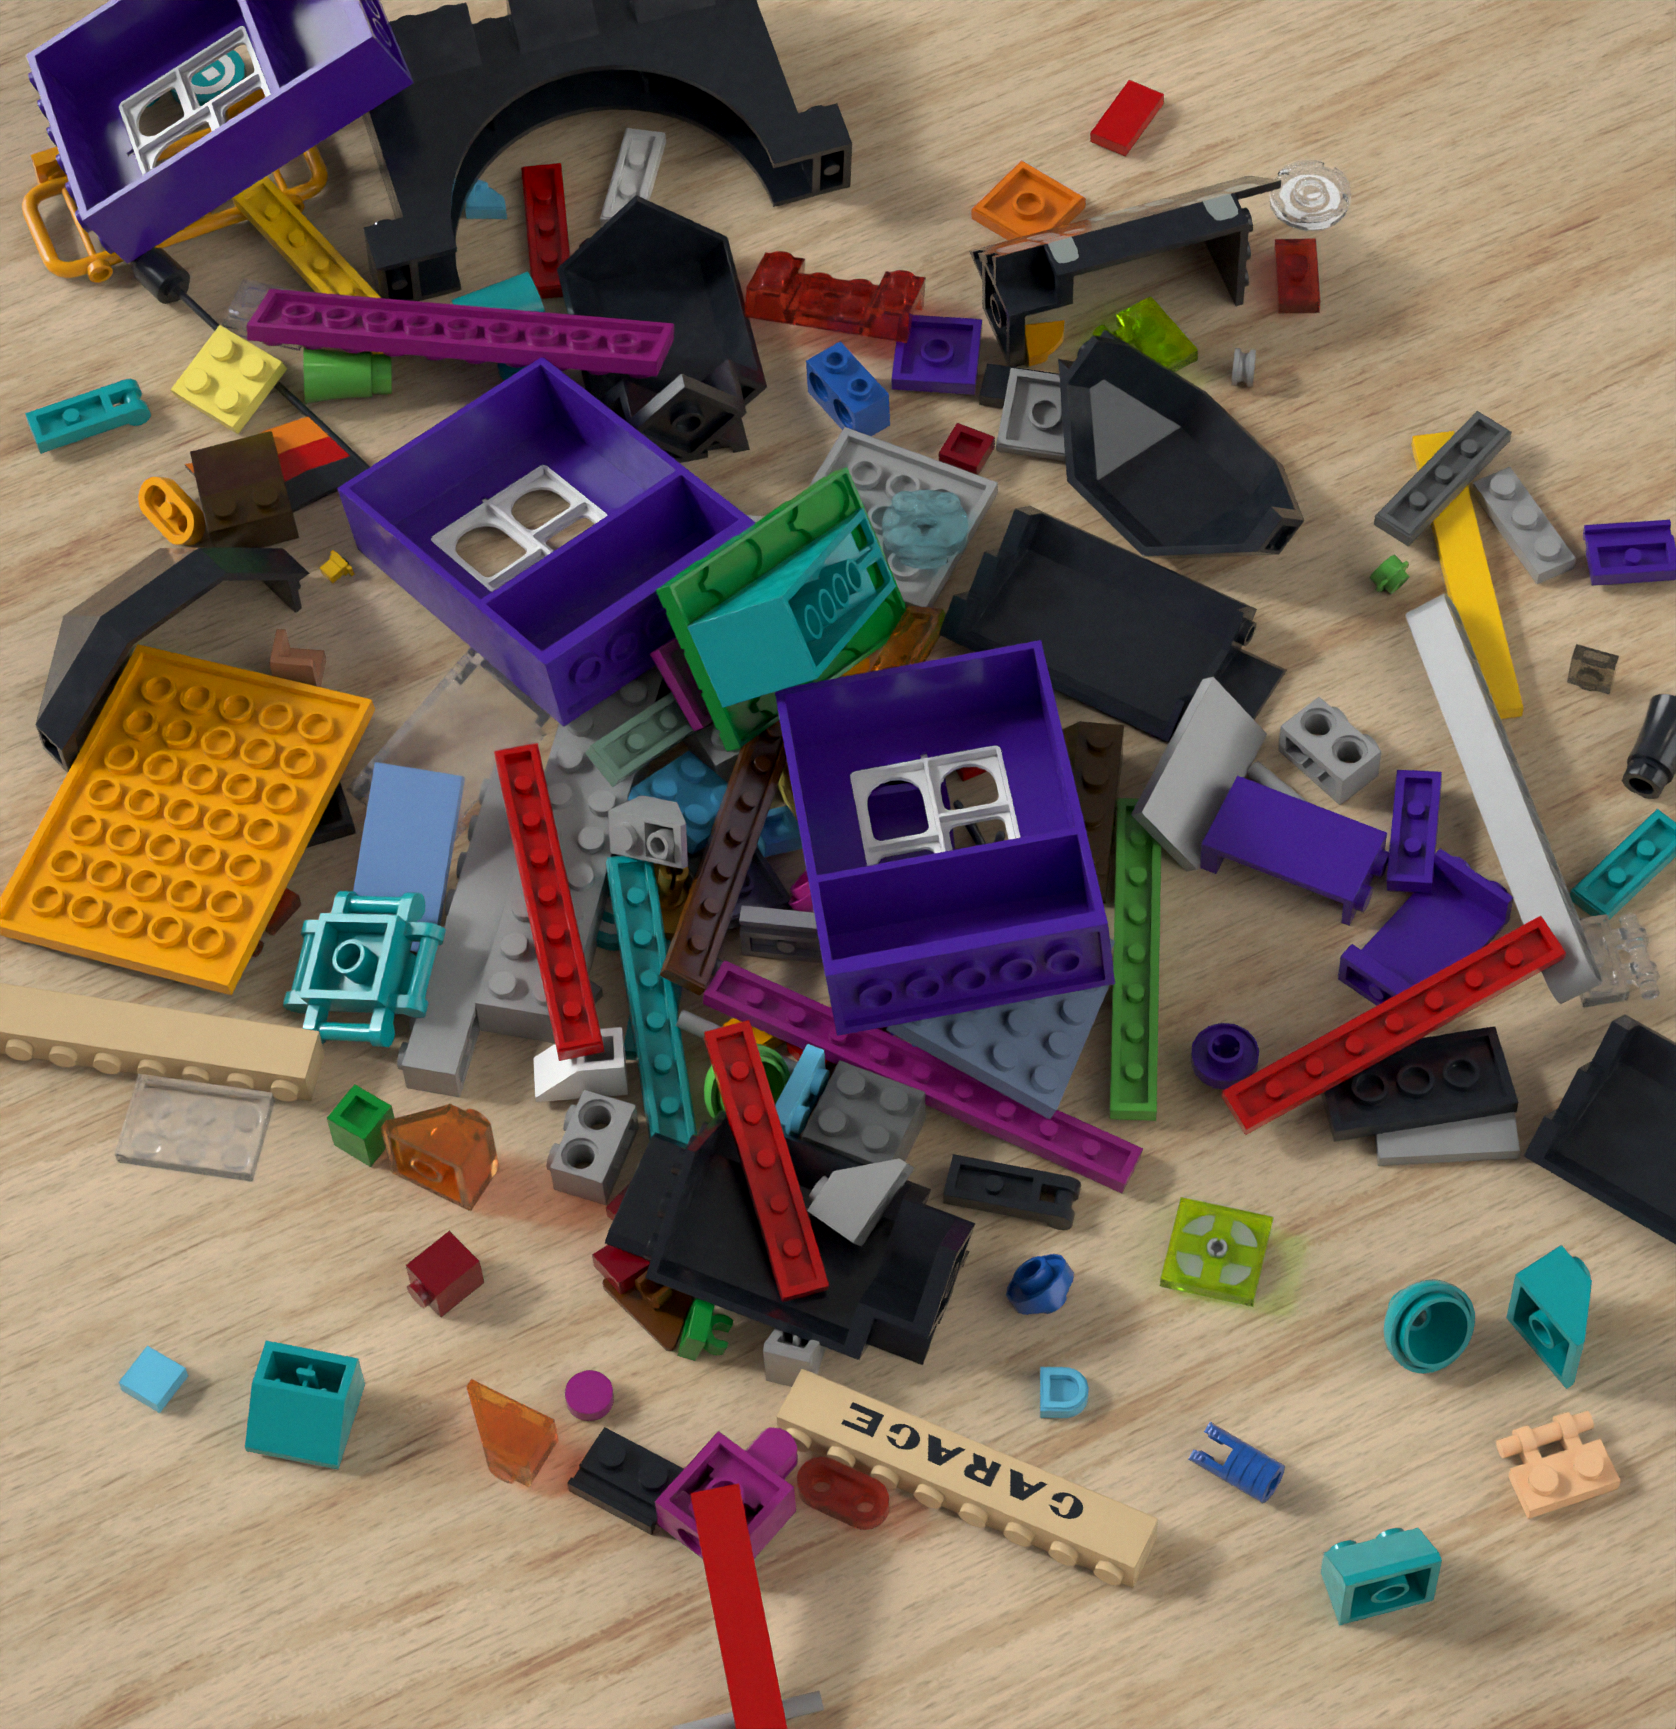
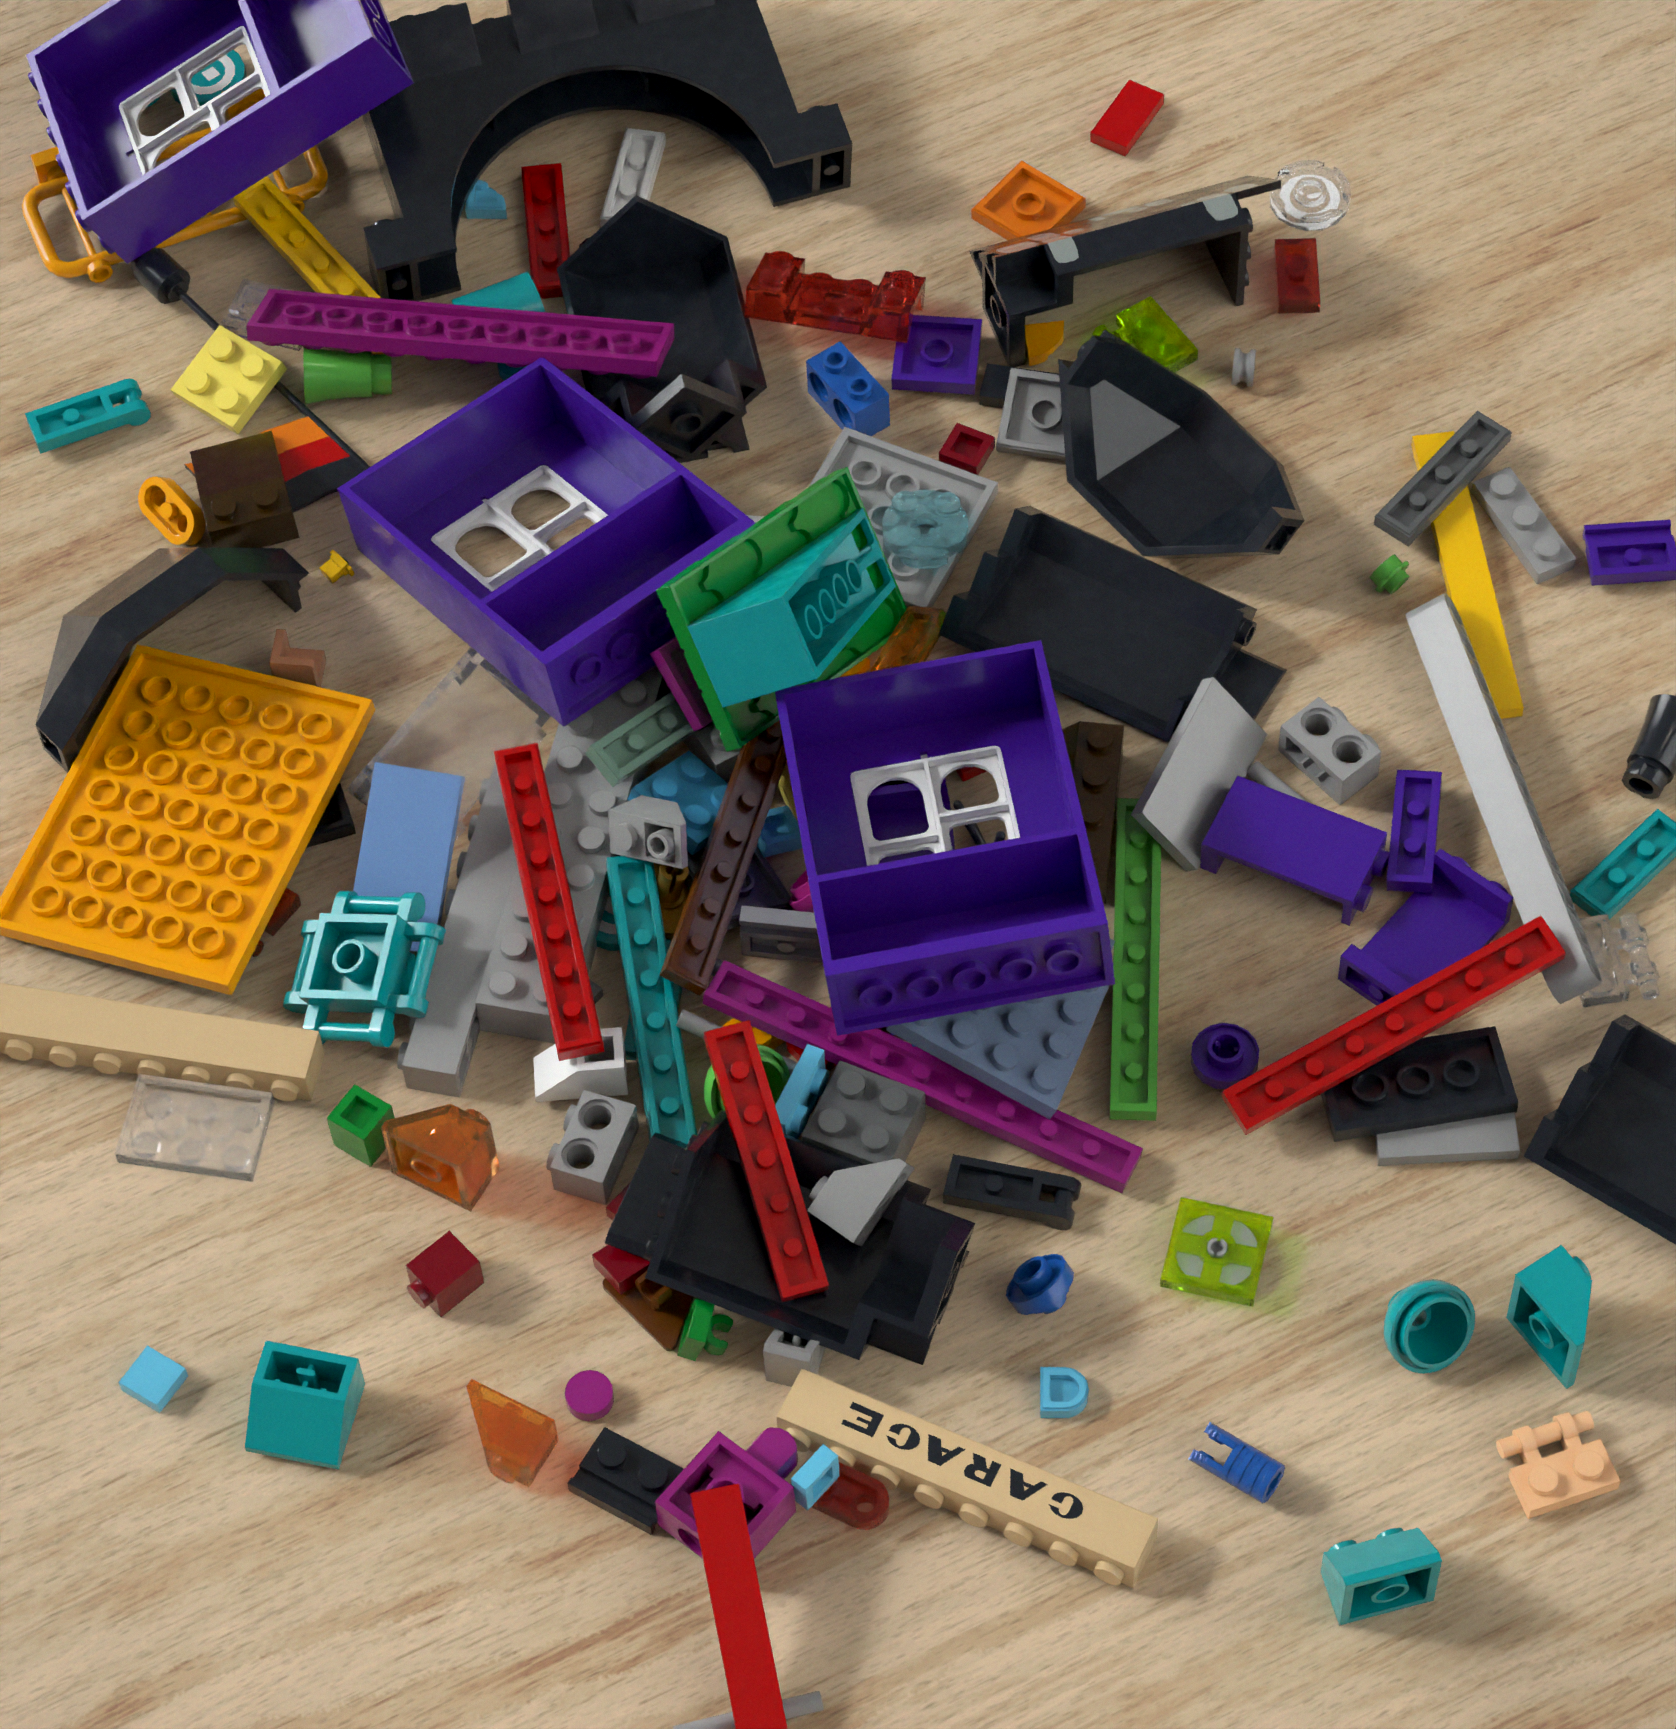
(815, 1476): none -> medium azure tile
(1592, 669): clear smoke plate -> none

